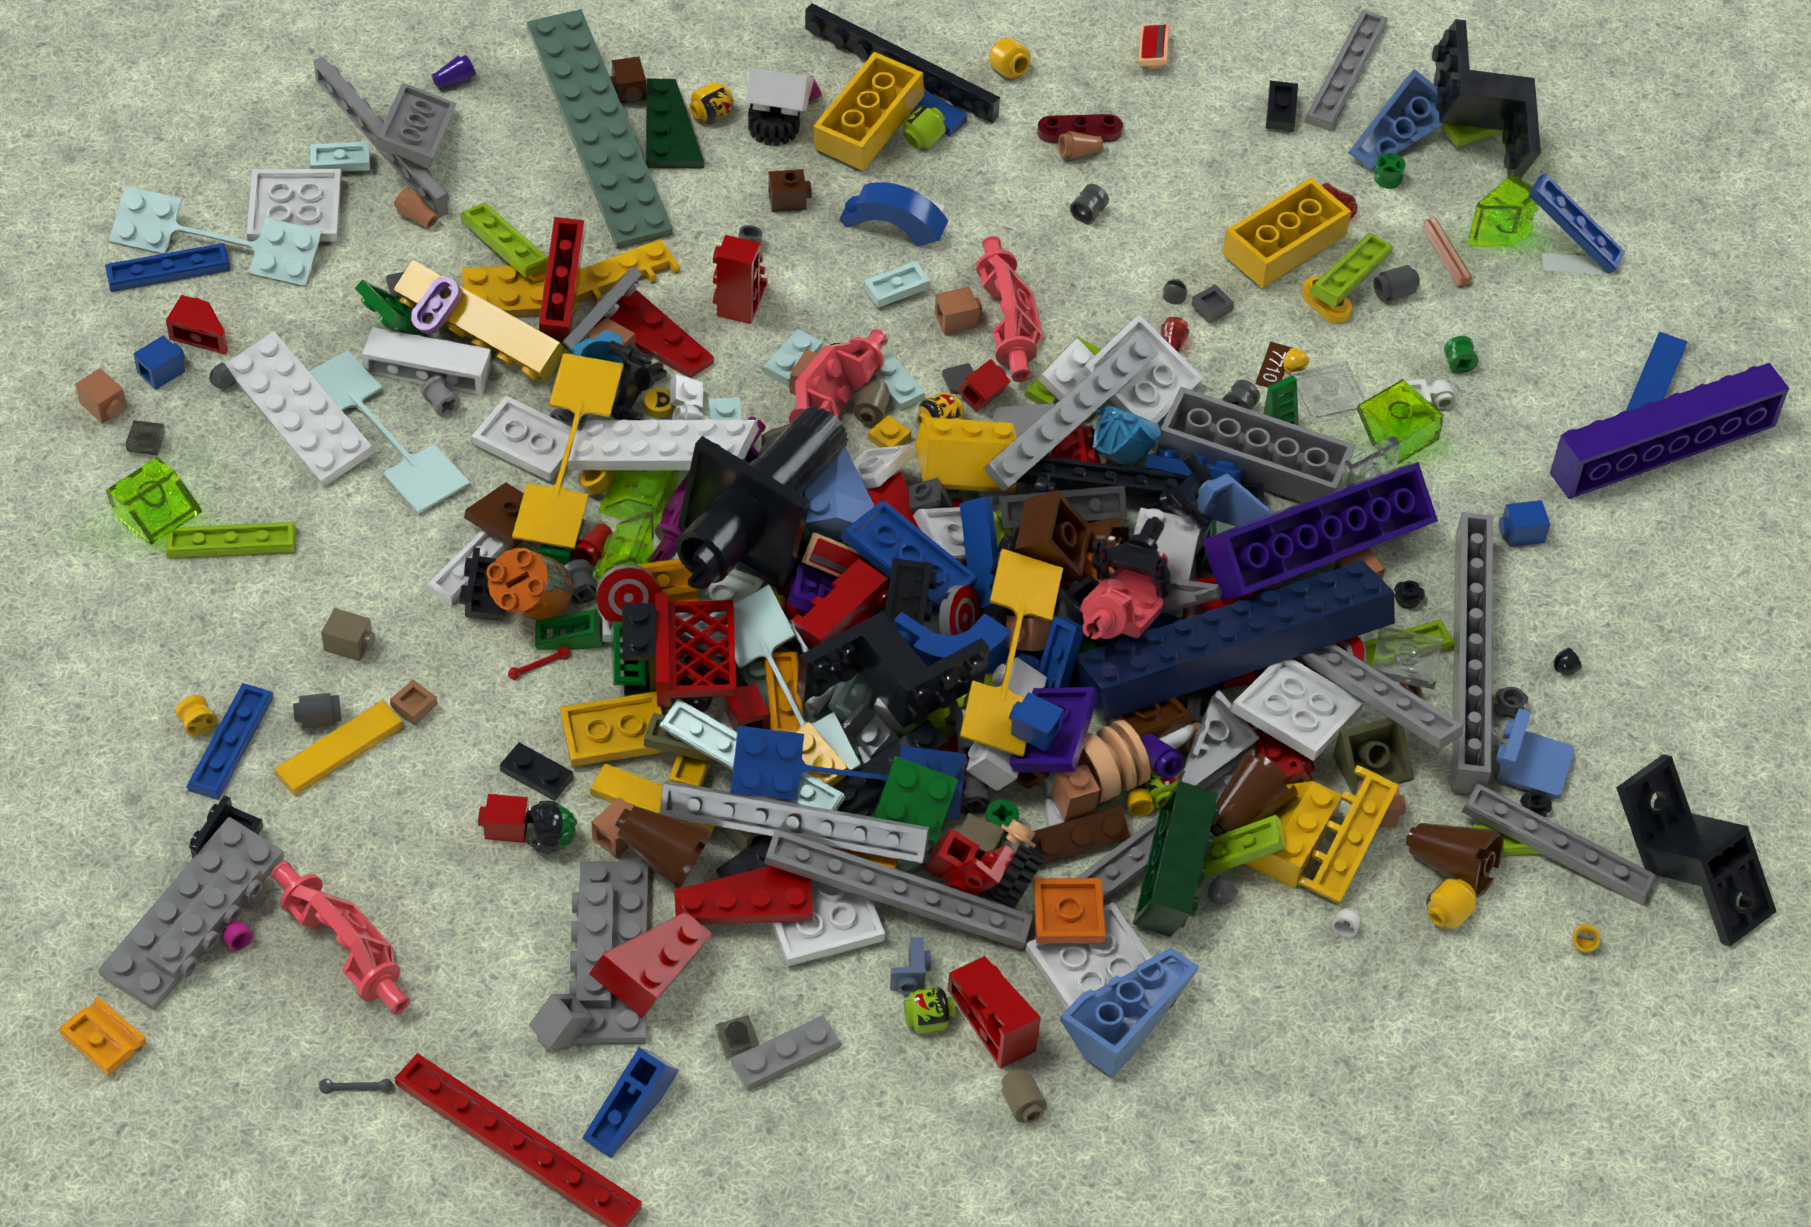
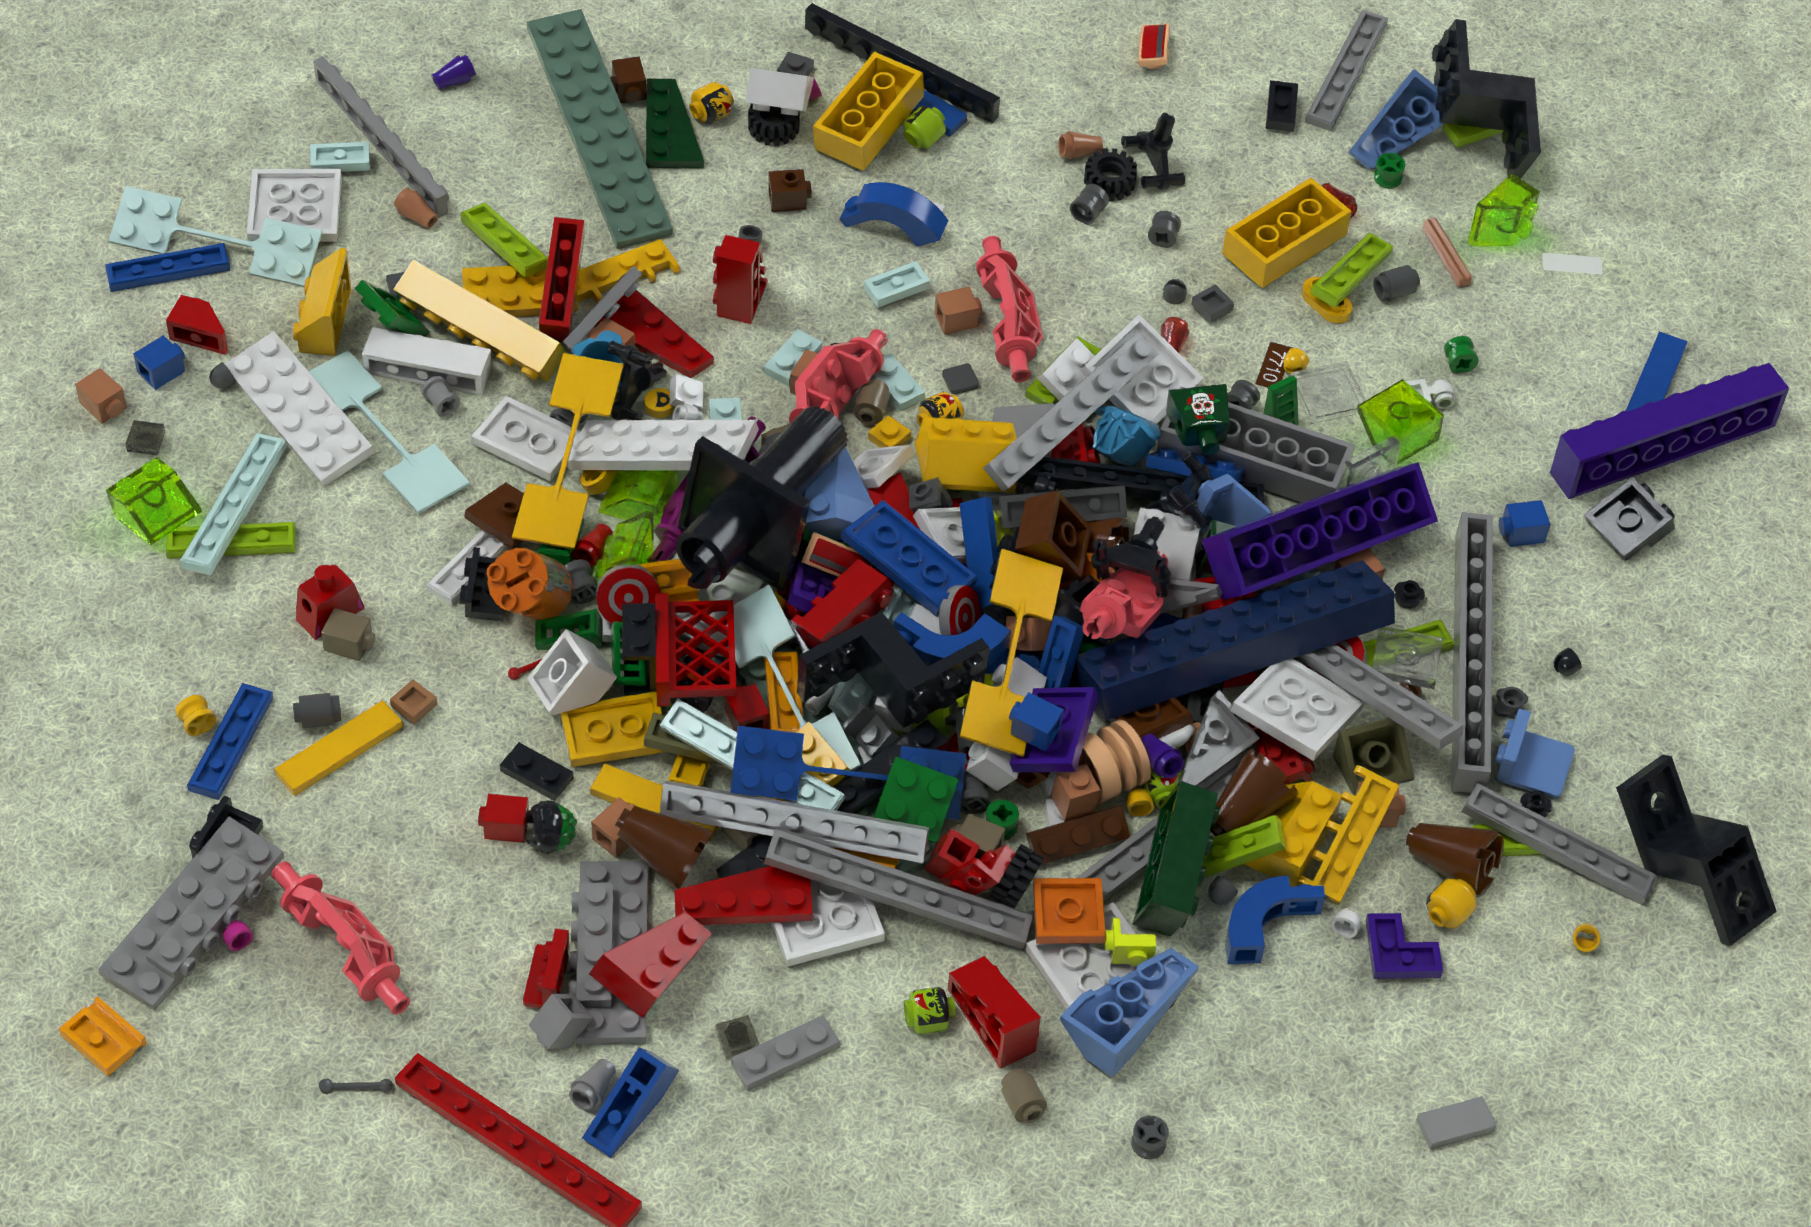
(233, 504): none -> light aqua tile
(321, 594): none -> red torso
(324, 305): none -> yellow slope
(415, 125): light grey plate -> none
(434, 305): plate -> none
(547, 969): none -> red bracket
(571, 674): none -> white slope
(591, 1086): none -> light grey cone
(796, 64): none -> dark grey plate
(909, 590): black bracket -> none
(912, 977): sand blue bracket -> none
(983, 385): red brick -> none
(1009, 57): yellow head -> none
(1019, 833): light nougat plate -> none
(1103, 125): dark red plate -> none
(1114, 163): none -> black tyre
(1129, 948): none -> neon yellow bracket
(1147, 1129): none -> dark grey wheel
(1156, 145): none -> black axle
(1164, 229): none -> dark grey wheel
(1200, 416): none -> dark green torso
(1259, 906): none -> blue arch
(1393, 956): none -> dark purple plate
(1456, 1122): none -> light grey tile
(1576, 223): blue tile -> none
(1631, 518): none -> plate

